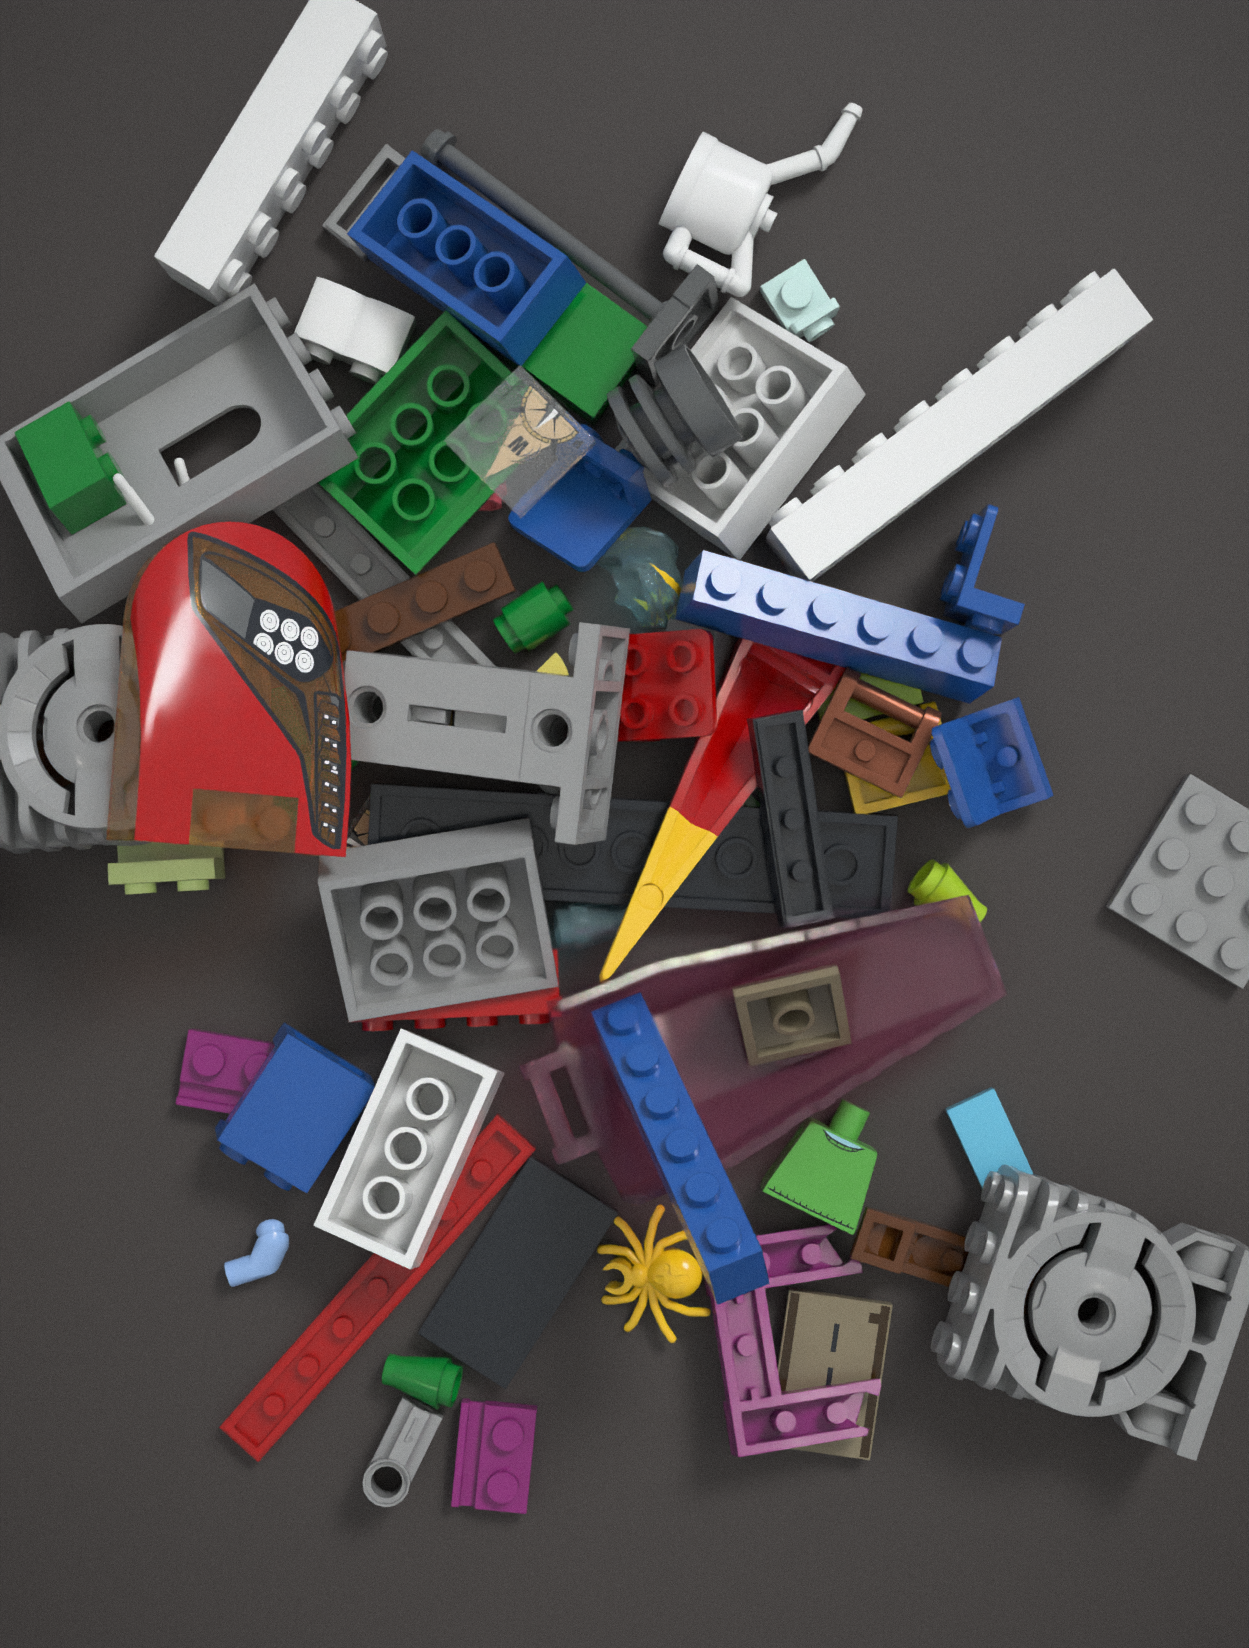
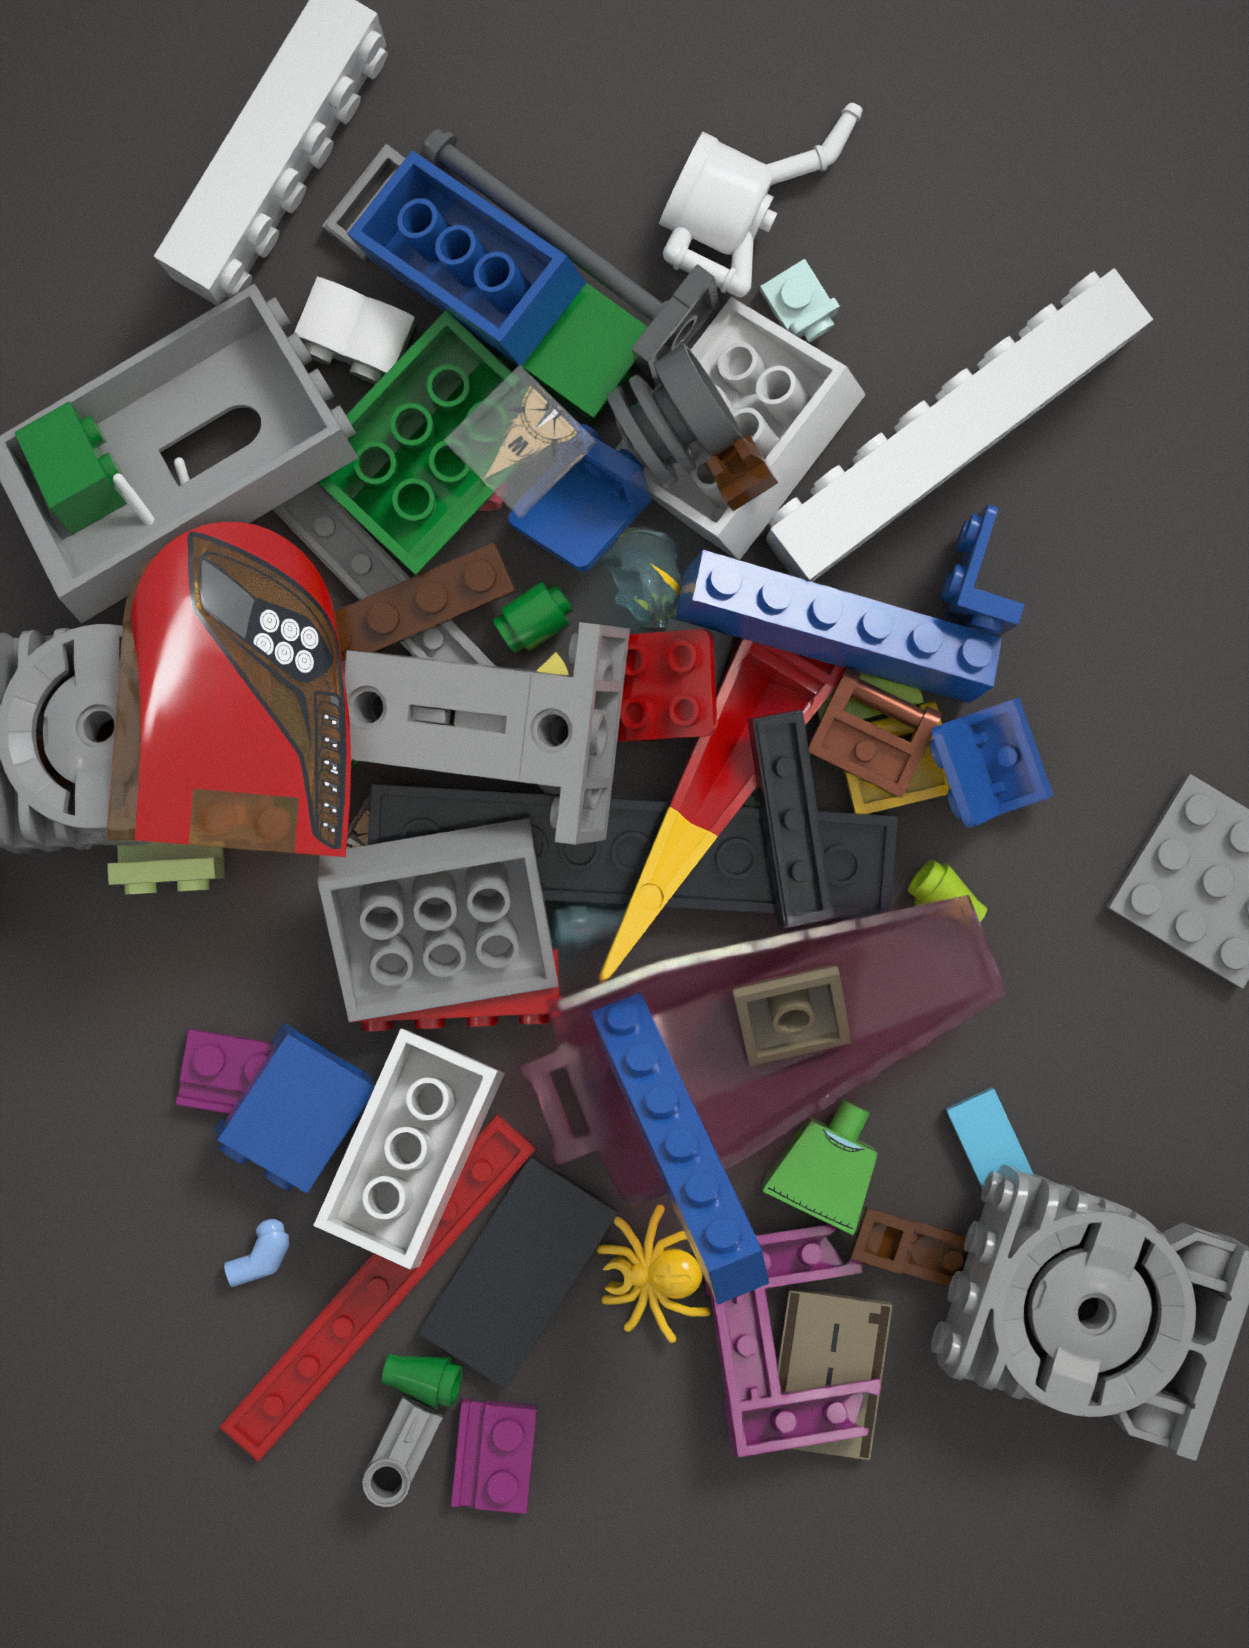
(741, 472): none -> reddish brown tile

